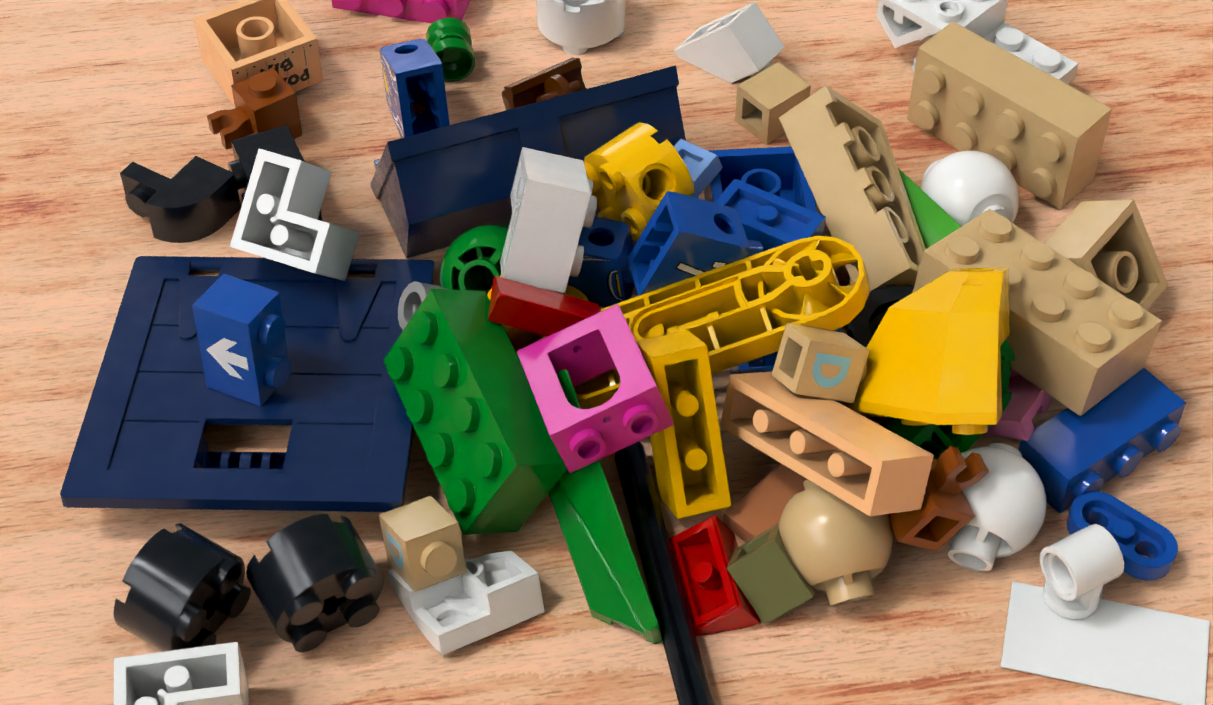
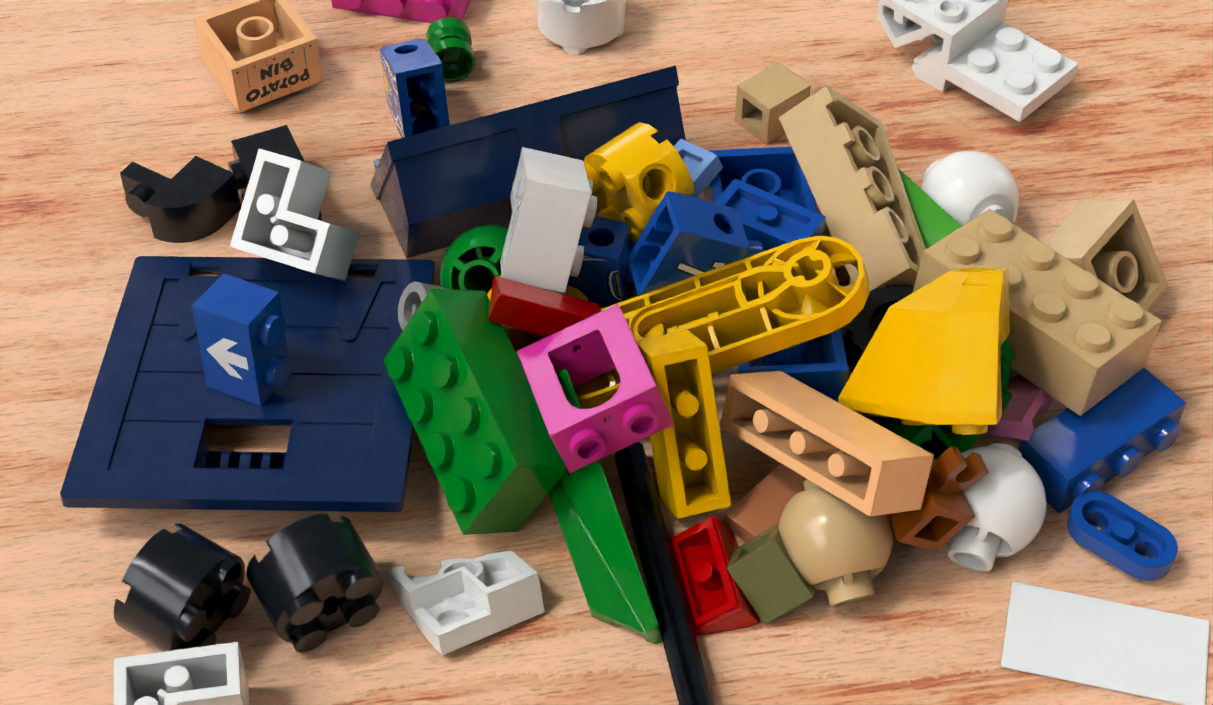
(260, 105): dark orange brick -> none
(423, 543): tan brick -> none
(545, 84): reddish brown hips -> none
(733, 45): white slope -> none
(820, 363): tan brick -> none
(1009, 109): tan brick -> none
(1078, 570): white piece -> none

